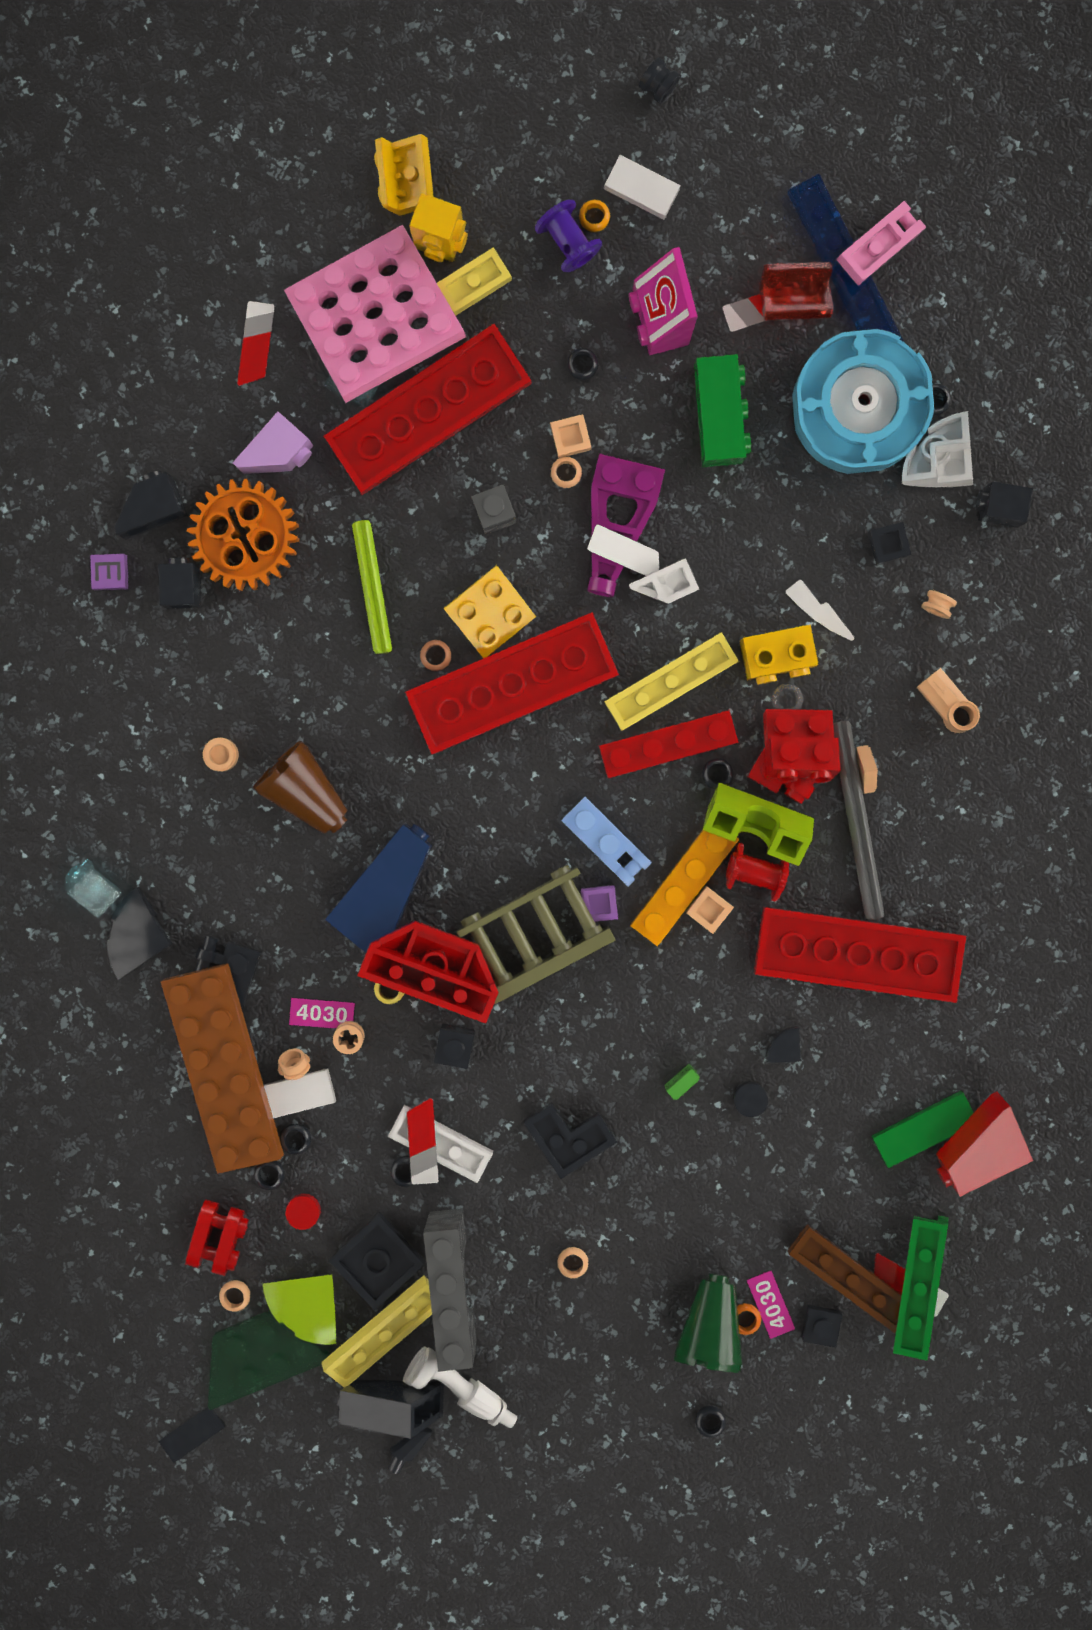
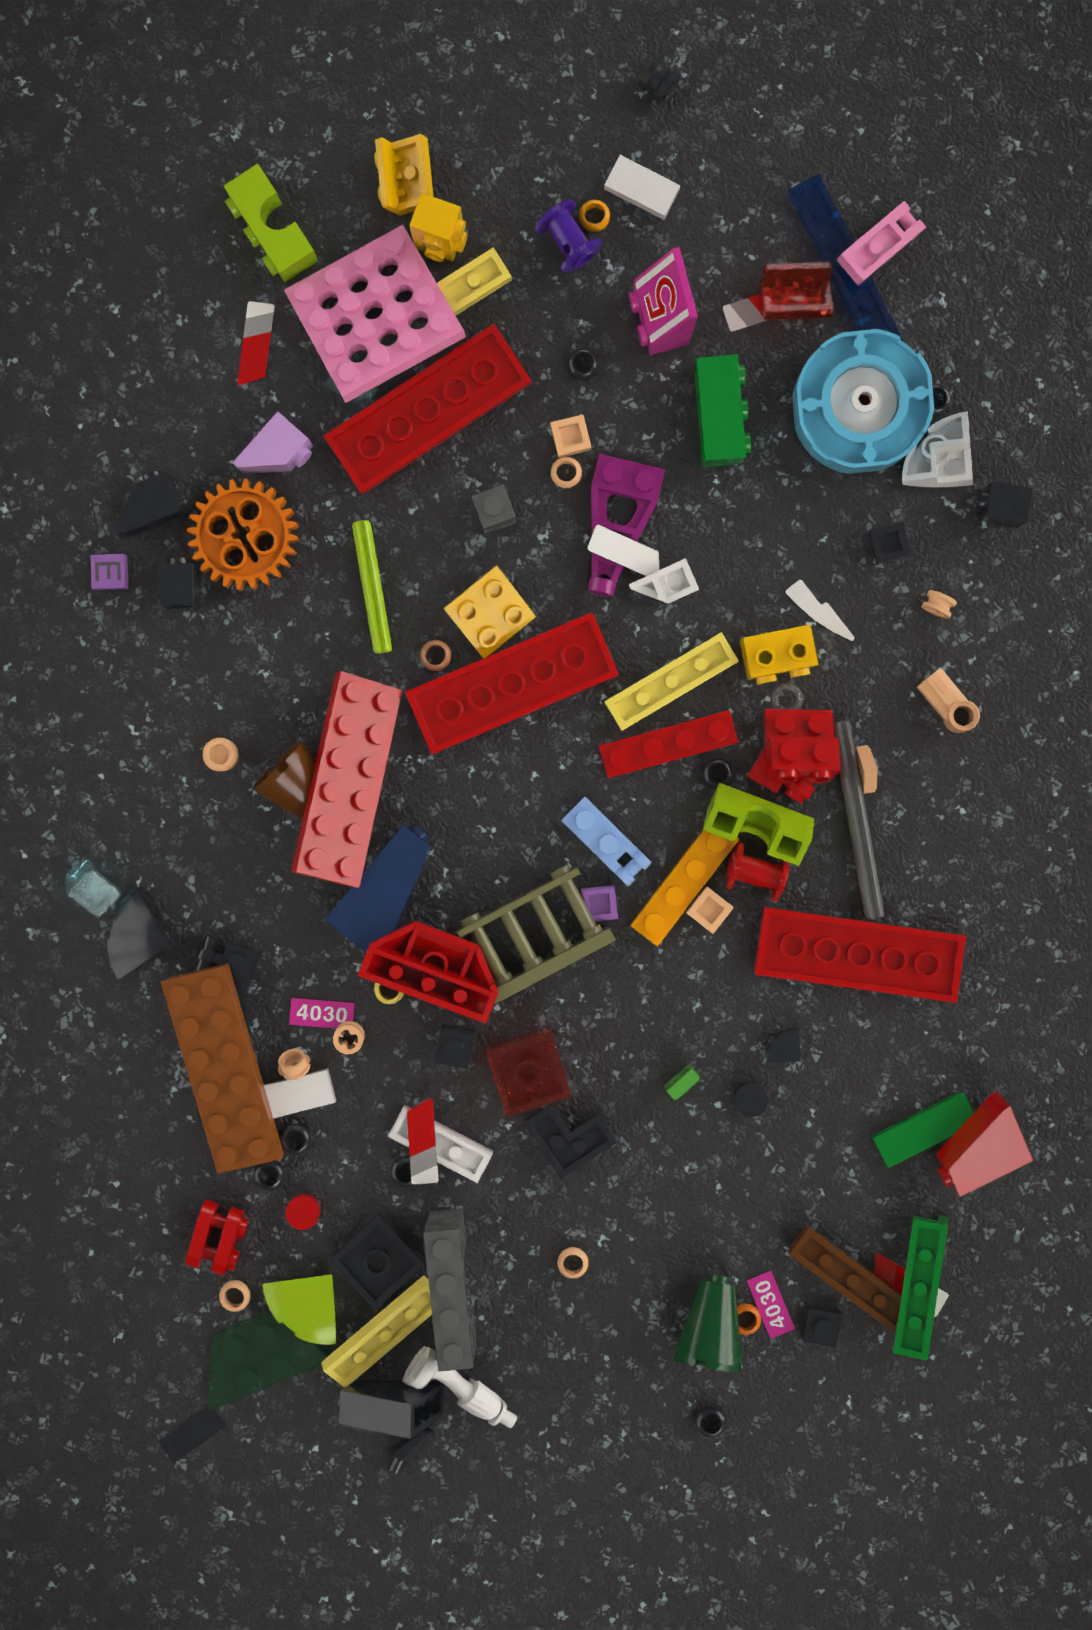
(254, 199): none -> lime arch
(347, 780): none -> plate
(528, 1071): none -> clear red brick

